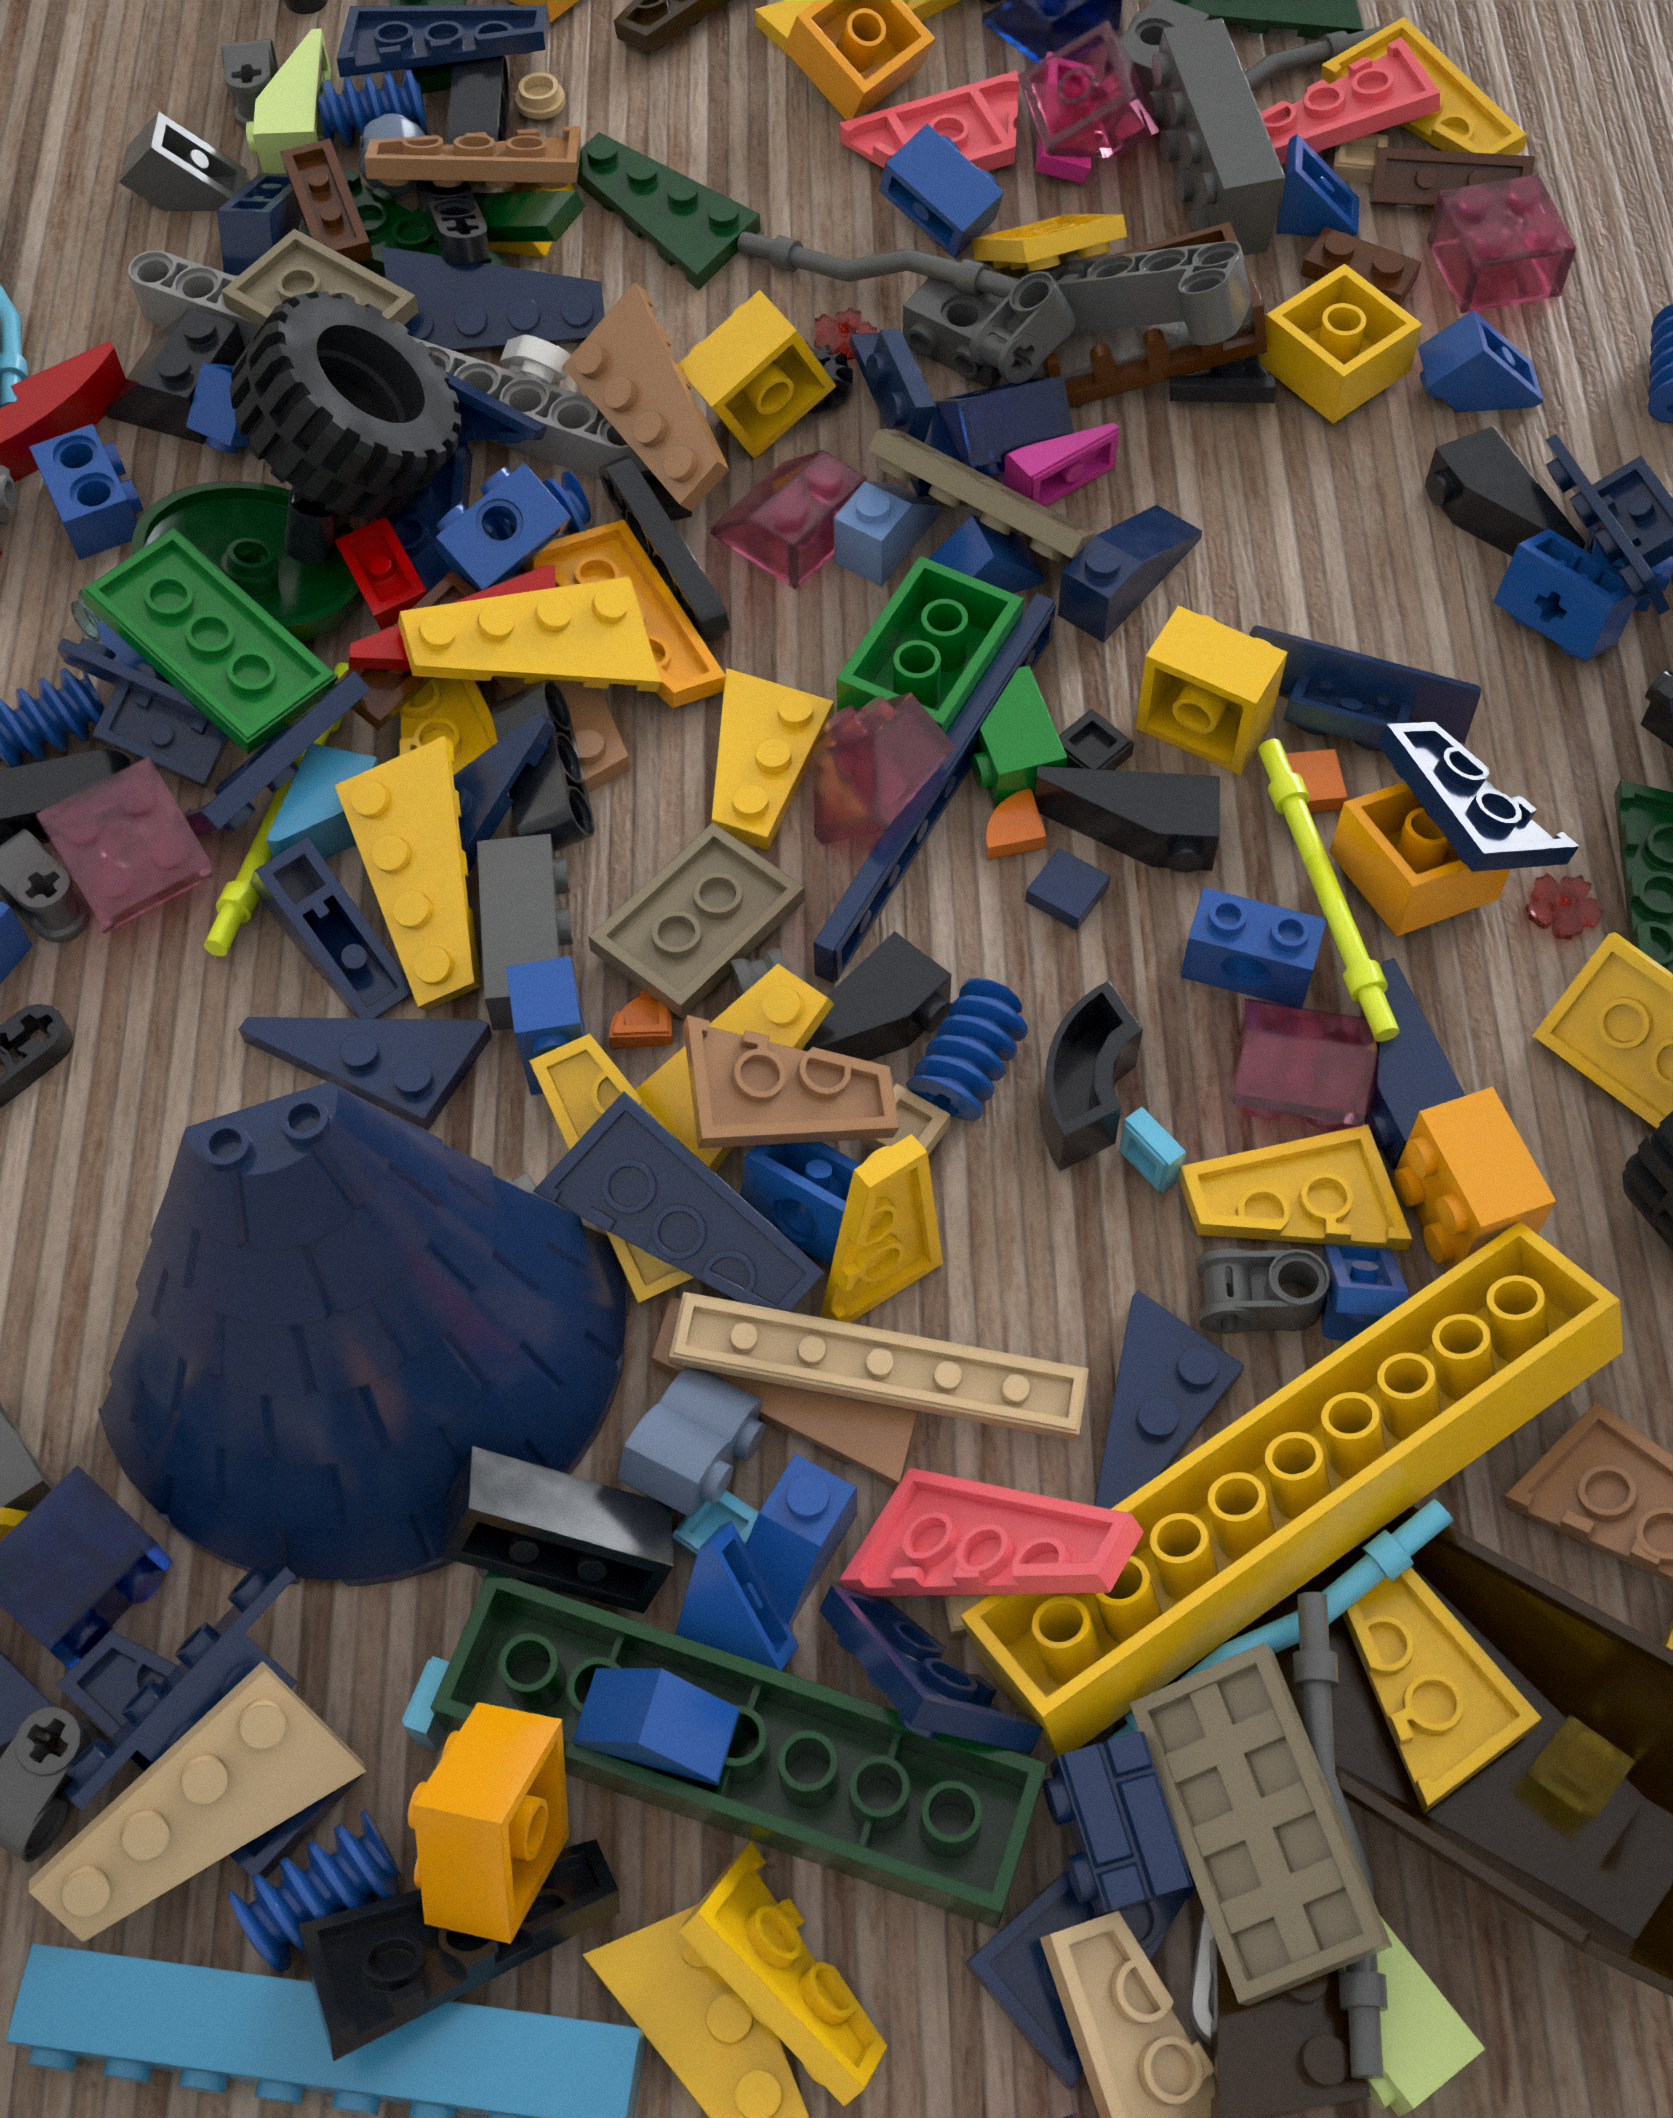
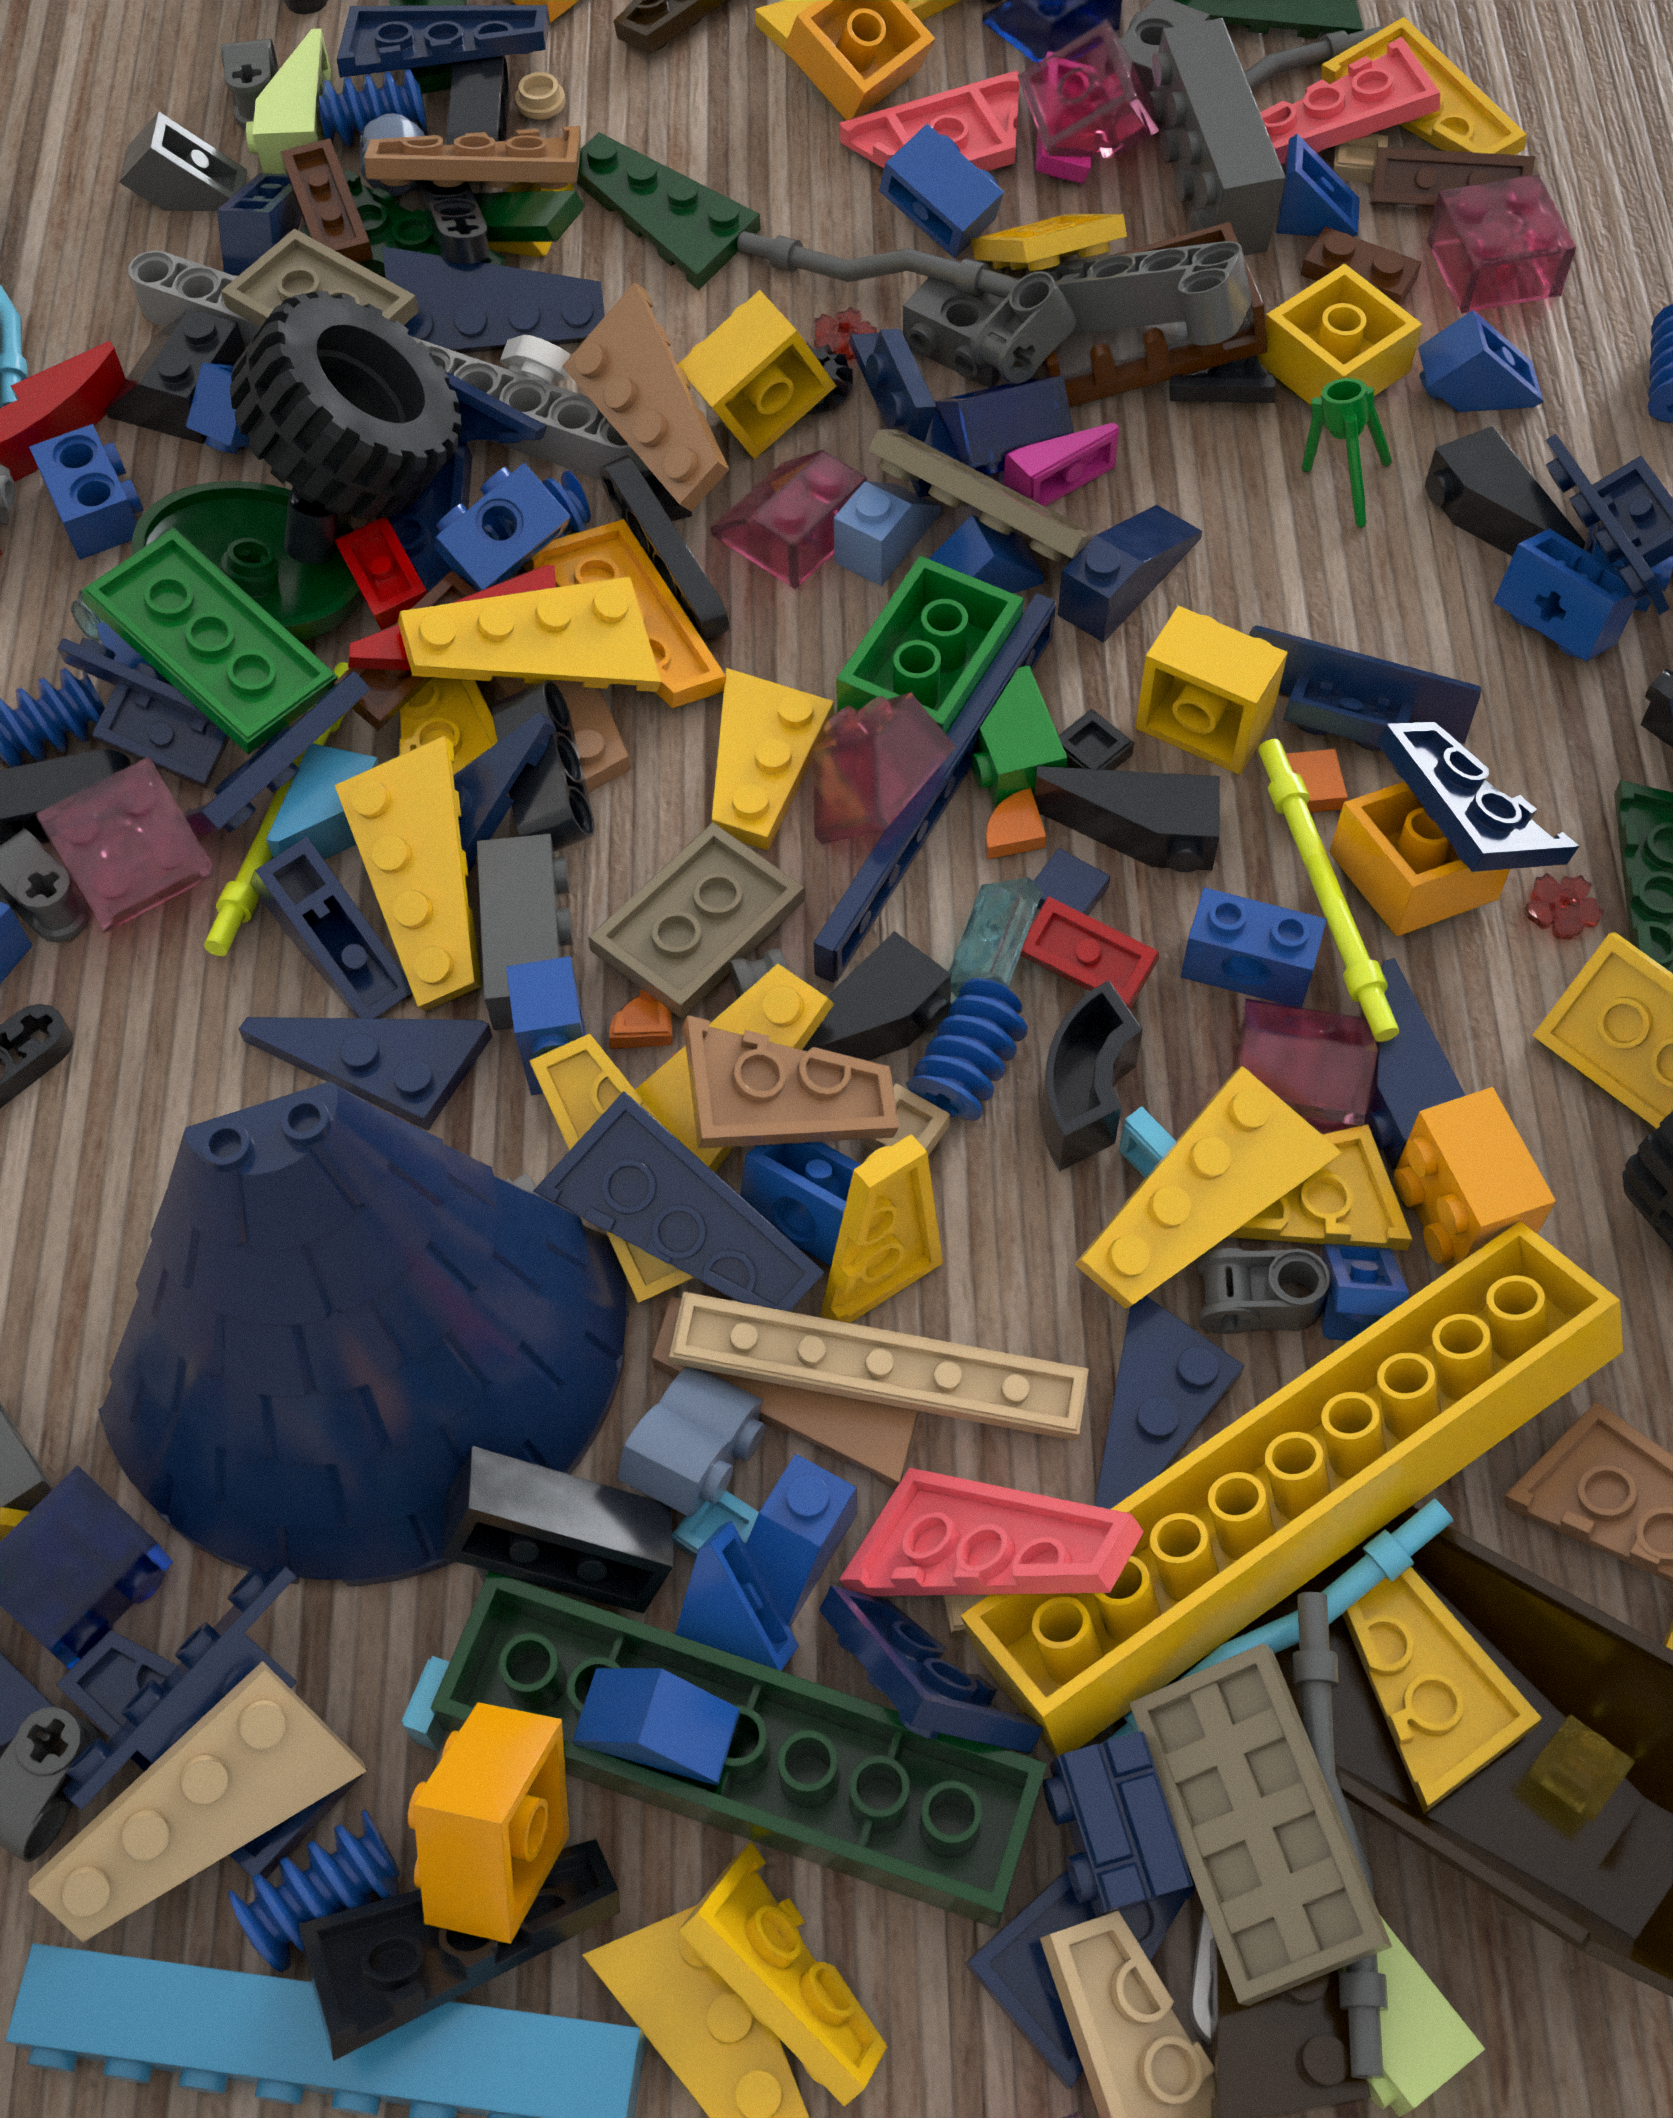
(995, 932): none -> clear light blue plate
(1088, 951): none -> red plate
(1212, 1181): none -> yellow wing
(1344, 411): none -> green plant

